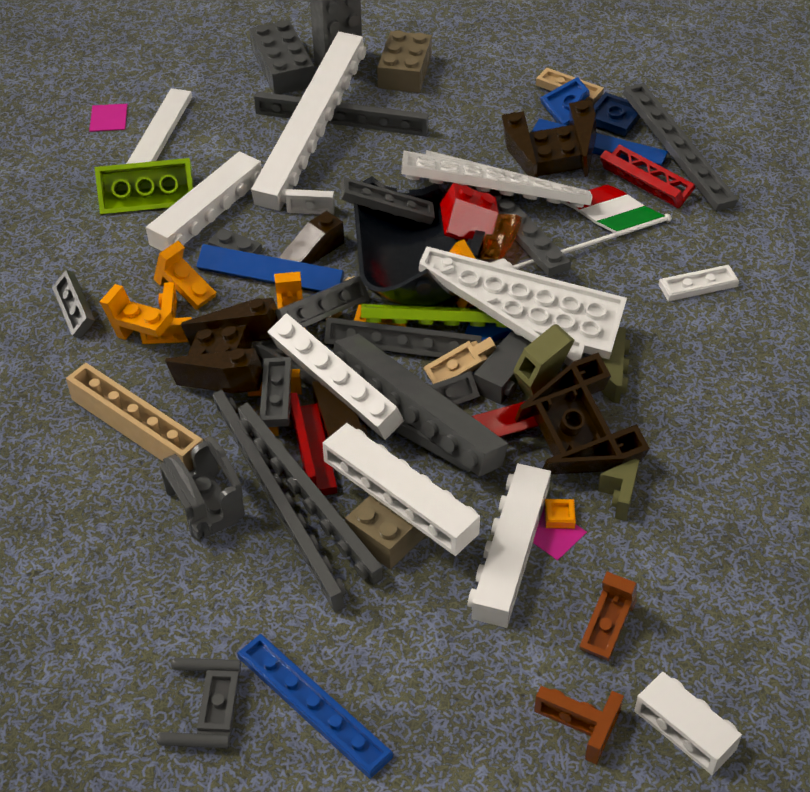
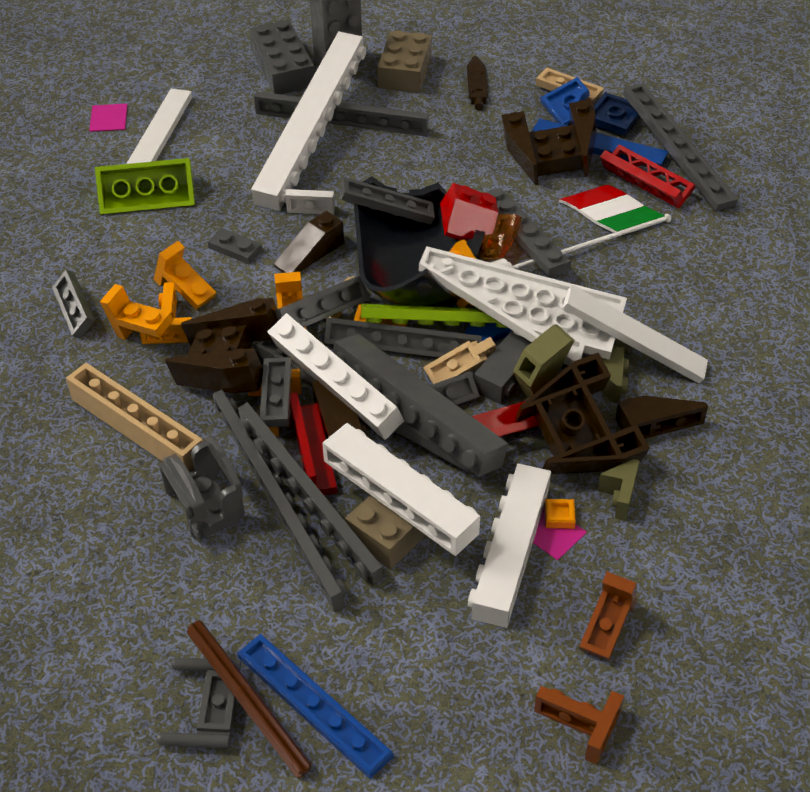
(204, 202): white brick -> none
(249, 699): none -> reddish brown axle
(264, 267): blue tile -> none
(447, 168): white wing -> none
(477, 83): none -> dark brown piece
(635, 334): none -> white tile
(659, 414): none -> dark brown slope
(688, 722): white brick -> none
(698, 283): white tile -> none

